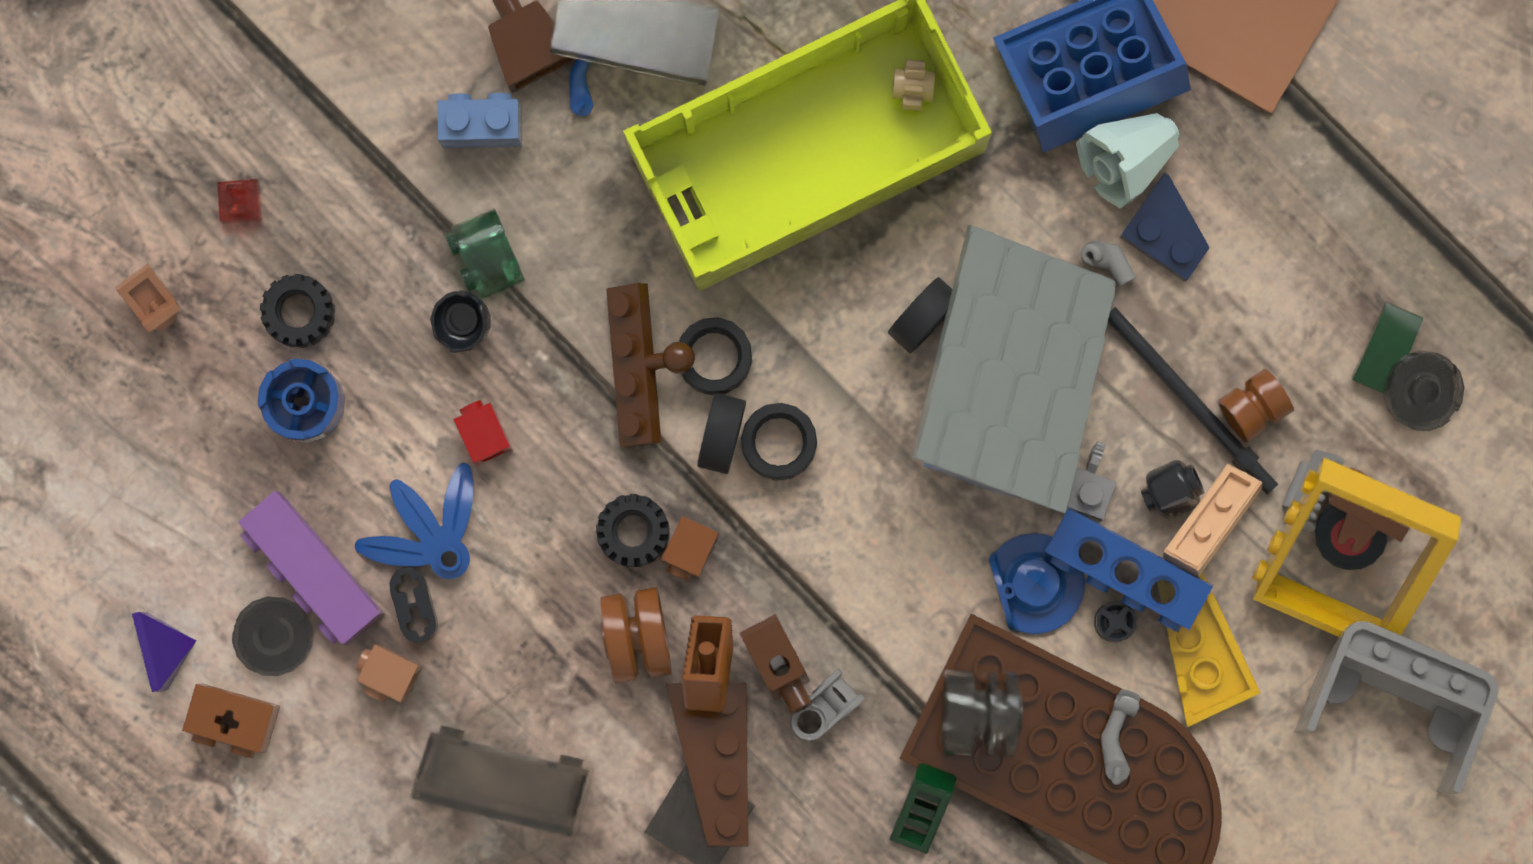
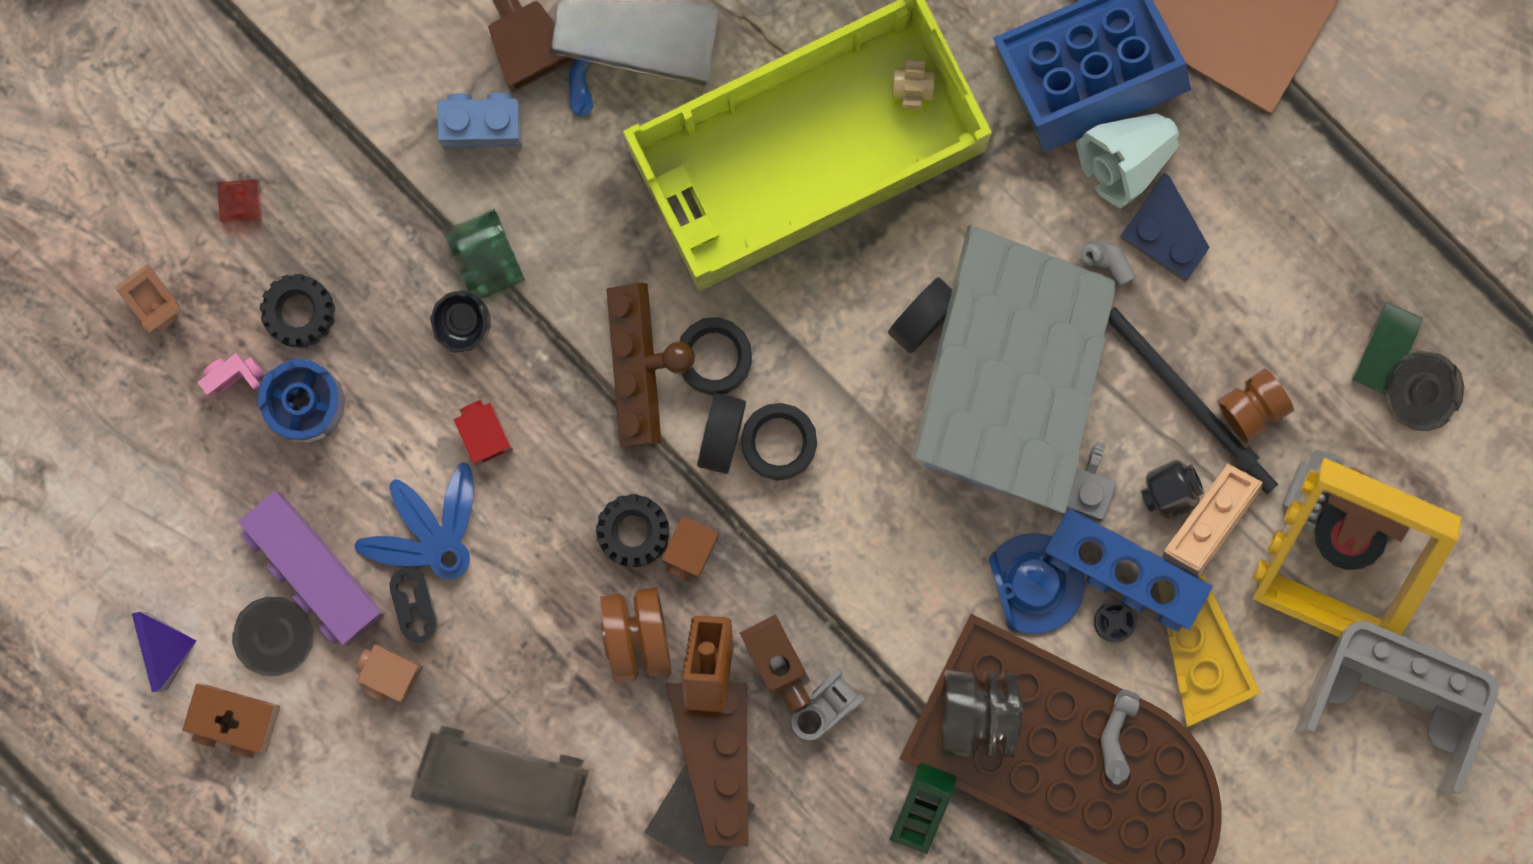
(222, 374): none -> bright pink bracket

